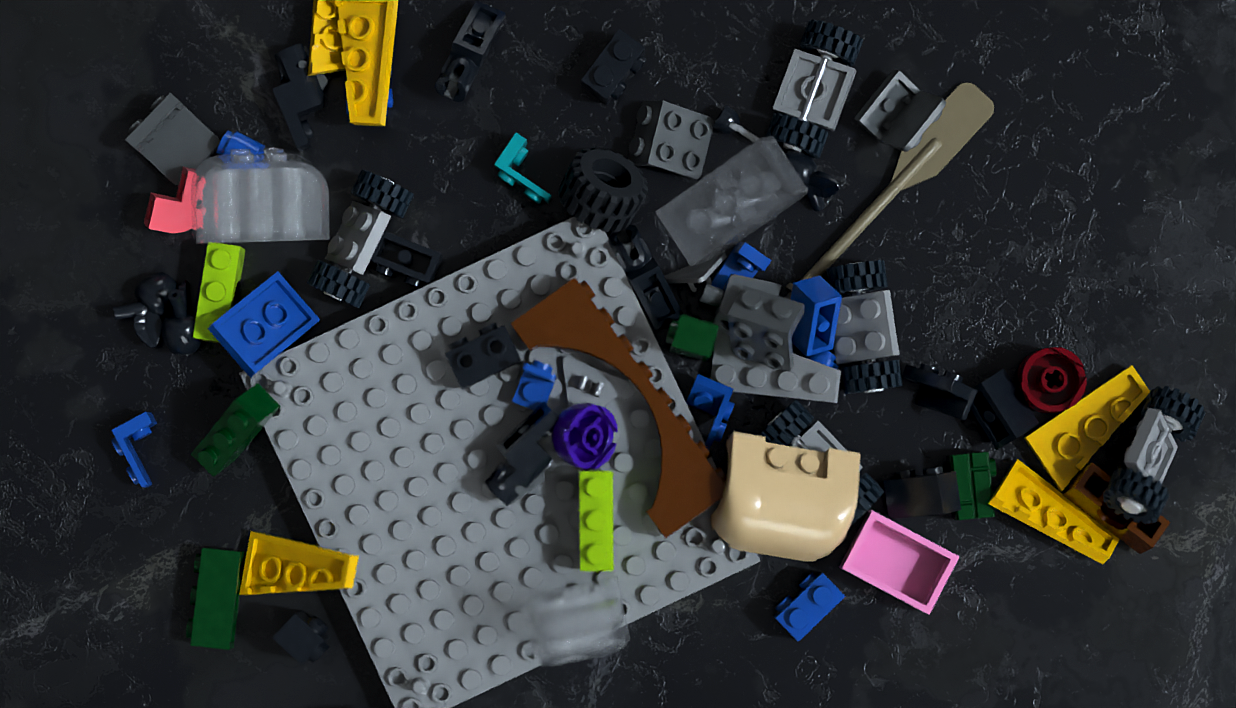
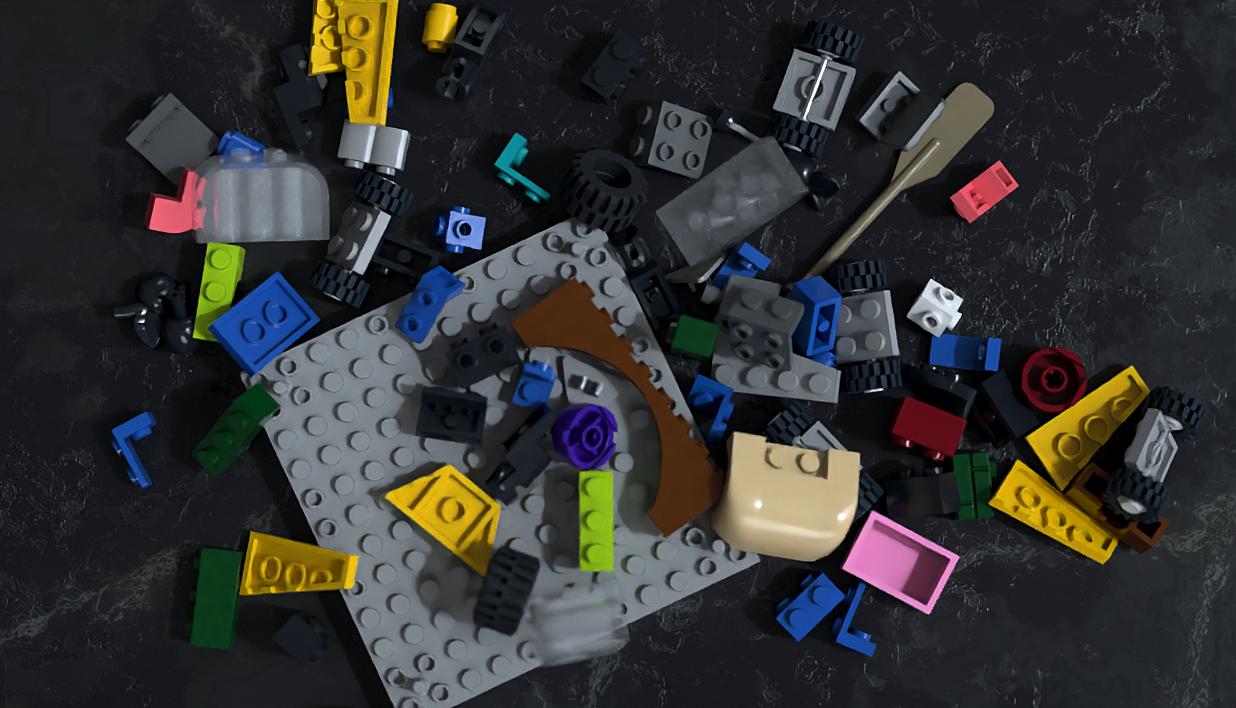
(373, 146): none -> light grey brick
(427, 302): none -> blue bracket
(440, 27): none -> yellow brick
(452, 415): none -> black bracket
(453, 513): none -> yellow wing
(458, 230): none -> blue brick
(506, 590): none -> black tyre
(857, 639): none -> blue bracket
(926, 428): none -> dark red brick
(935, 308): none -> white brick
(965, 352): none -> blue bracket
(983, 192): none -> coral brick

